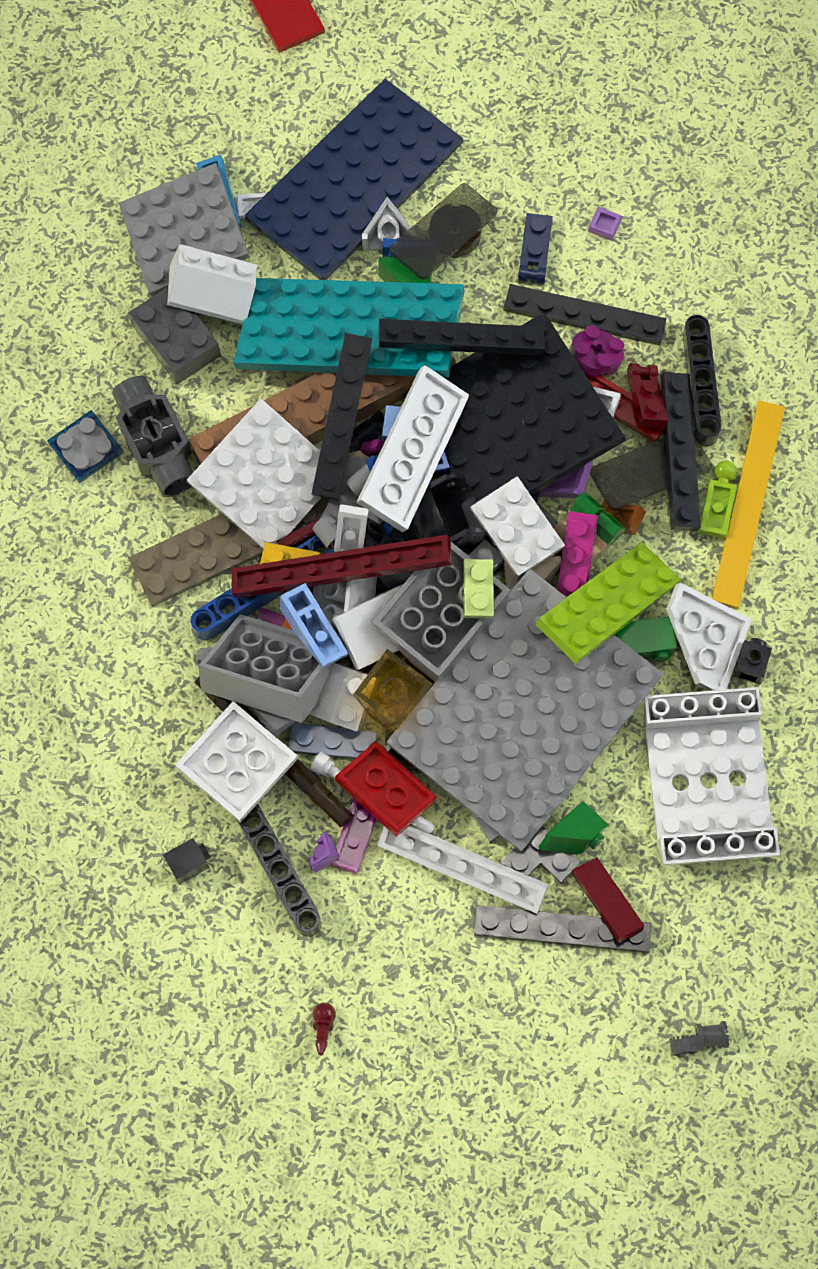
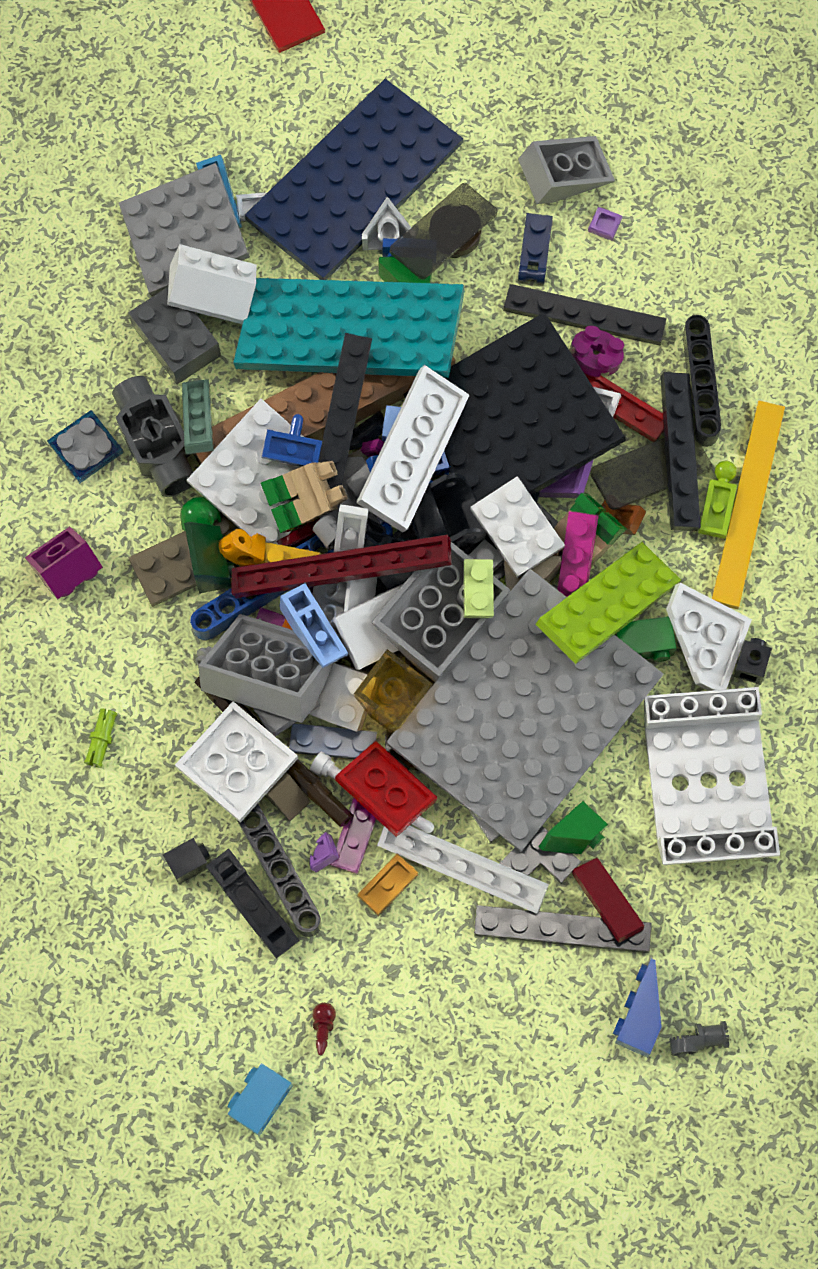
(64, 562): none -> magenta slope
(100, 738): none -> lime pin
(197, 416): none -> sand green tile
(199, 511): none -> green hair
(209, 566): none -> dark green slope
(241, 548): none -> light orange leg
(252, 903): none -> black slope
(259, 1098): none -> dark azure brick
(287, 797): none -> dark tan slope
(291, 447): none -> blue plate
(313, 491): none -> tan hips
(387, 884): none -> pearl gold plate
(461, 337): black plate -> none
(564, 168): none -> light grey slope
(643, 1019): none -> slope
(647, 395): dark red plate -> none

